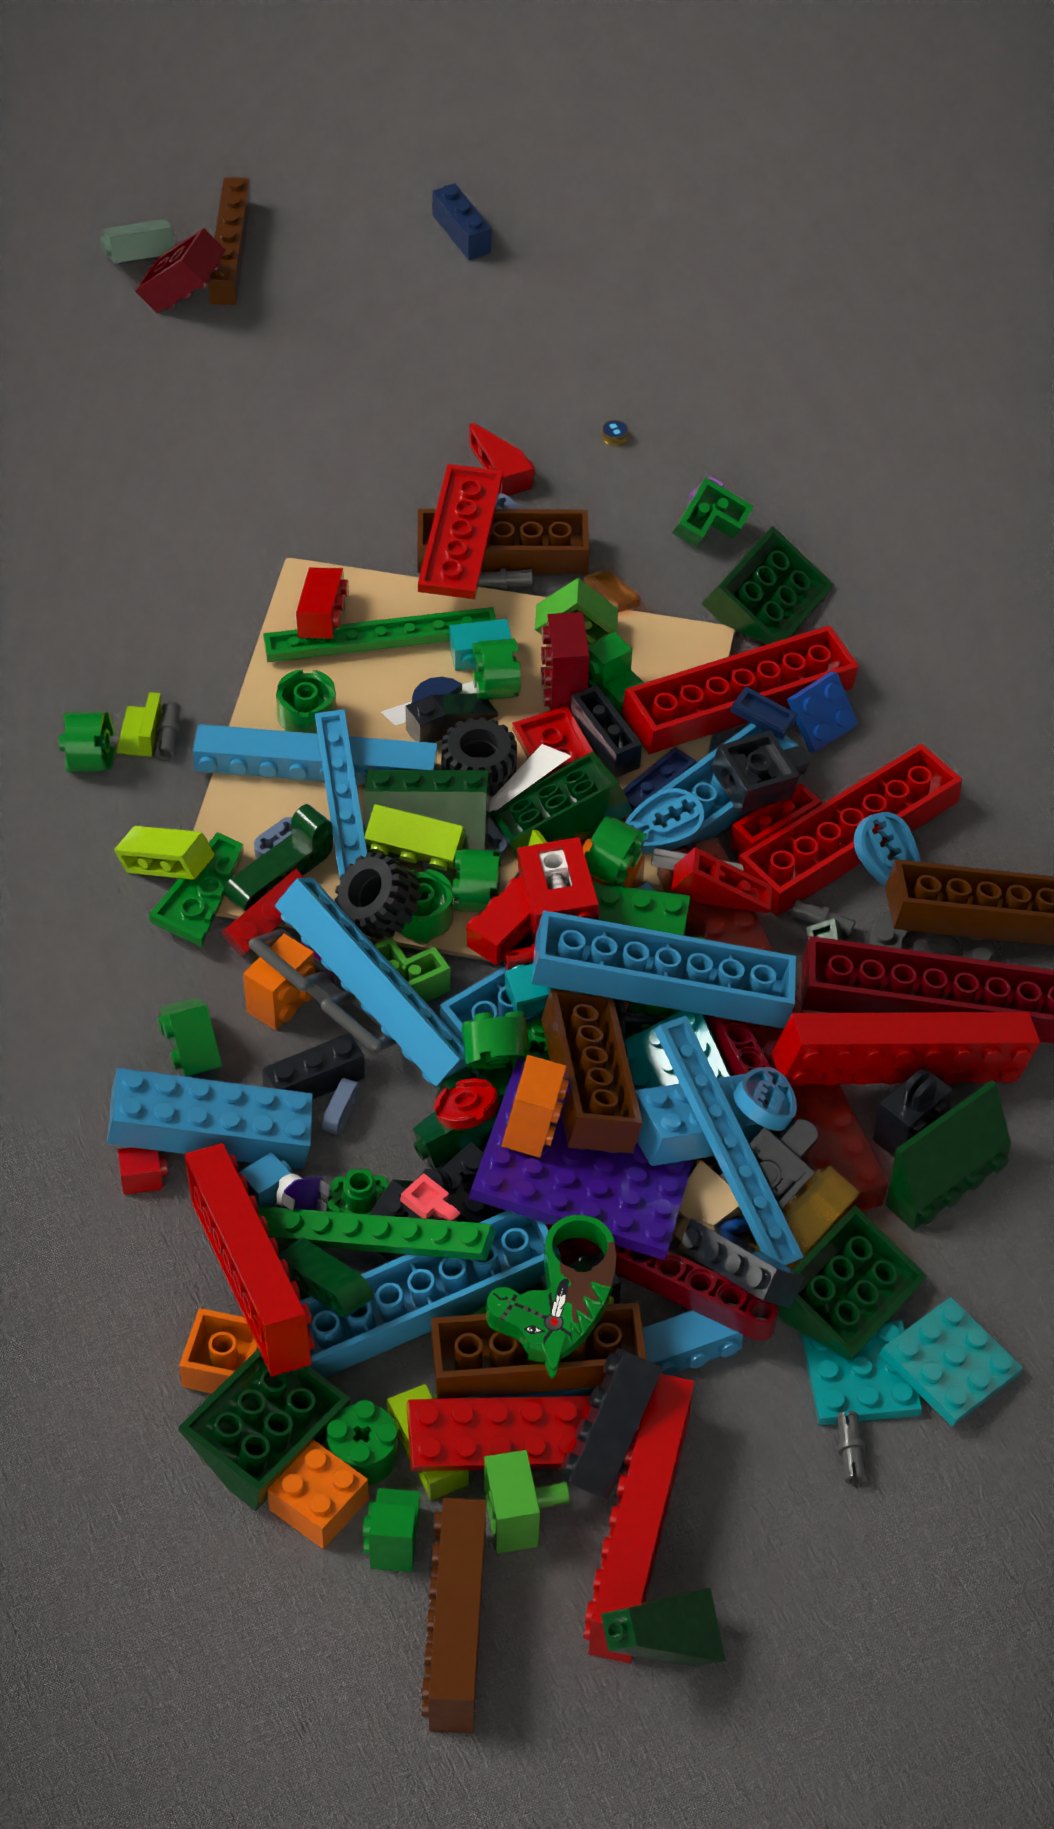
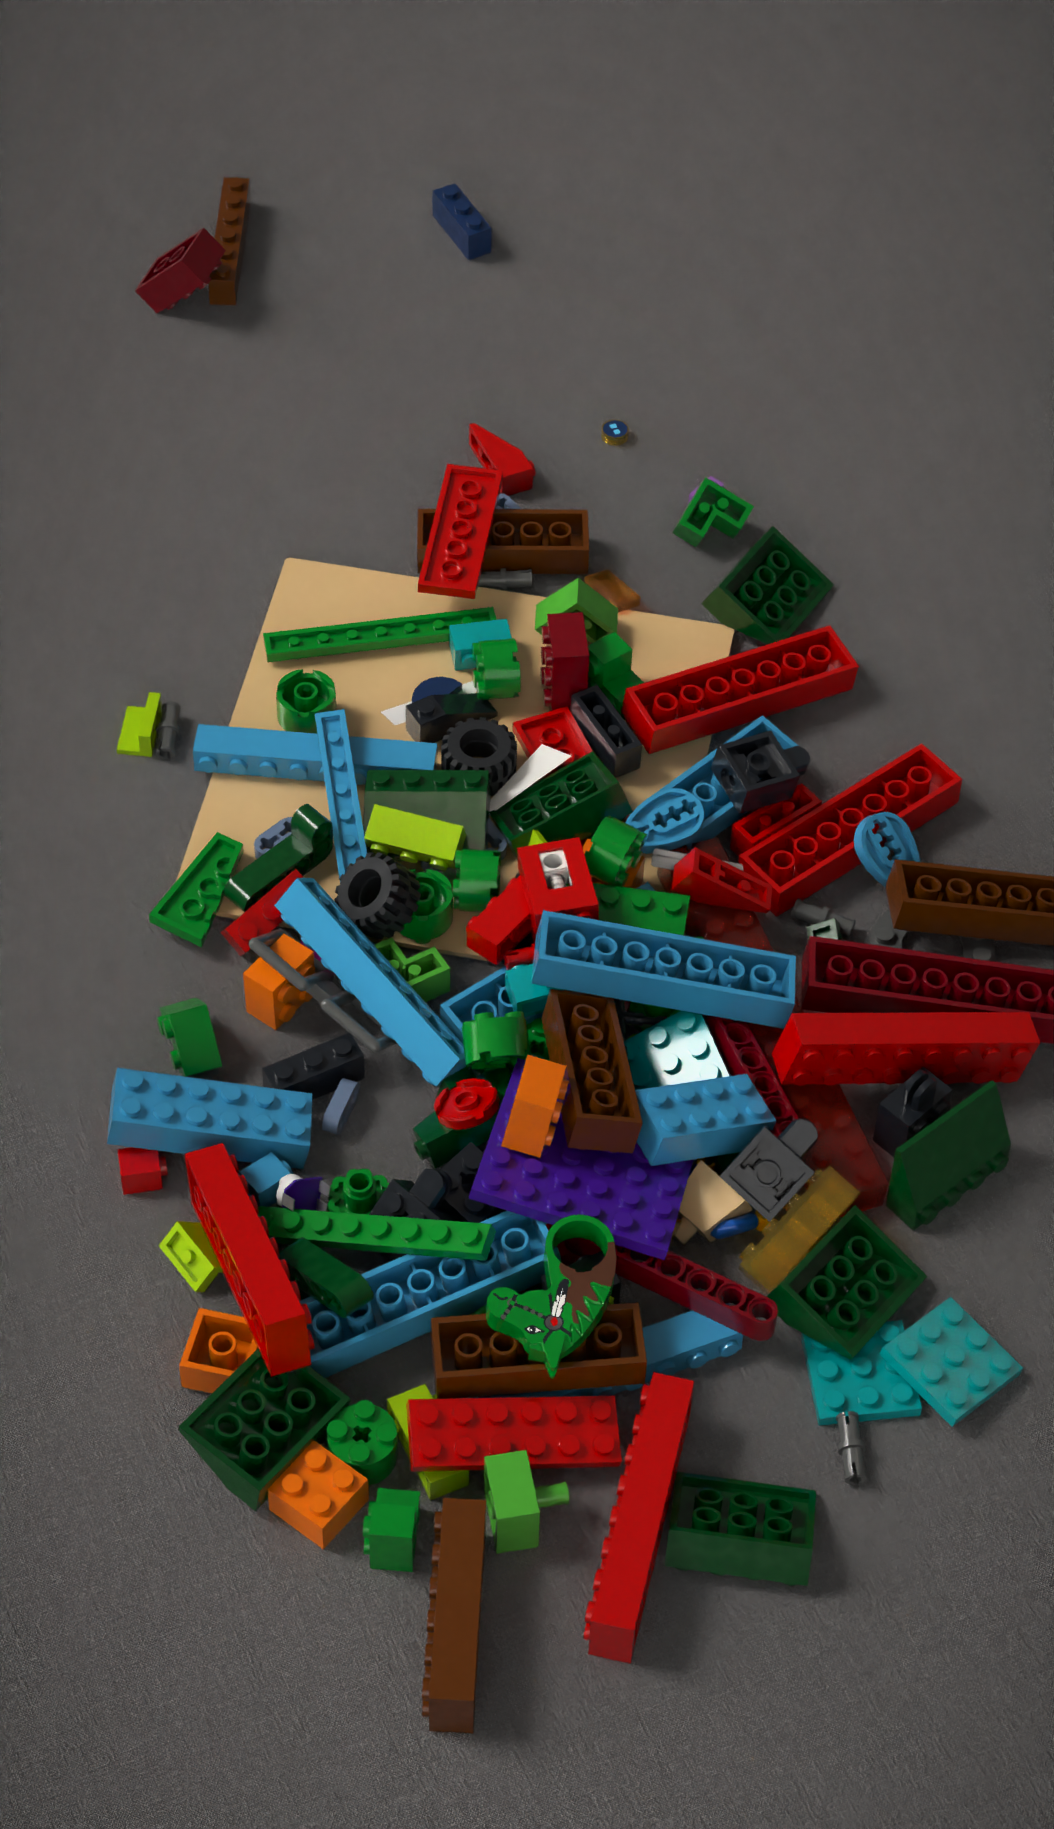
(87, 741): green brick -> none
(137, 240): sand green brick -> none
(164, 852): lime brick -> none
(191, 1254): none -> lime panel
(321, 602): red brick -> none
(429, 1199): coral plate -> none
(610, 1423): black brick -> none
(657, 776): dark blue tile -> none
(668, 1629): dark green slope -> none
(727, 1141): dark azure plate -> none
(741, 1263): black brick -> none
(741, 1529): none -> dark green slope
(763, 712): dark blue tile -> none
(769, 1085): dark azure piece -> none
(822, 711): blue plate -> none

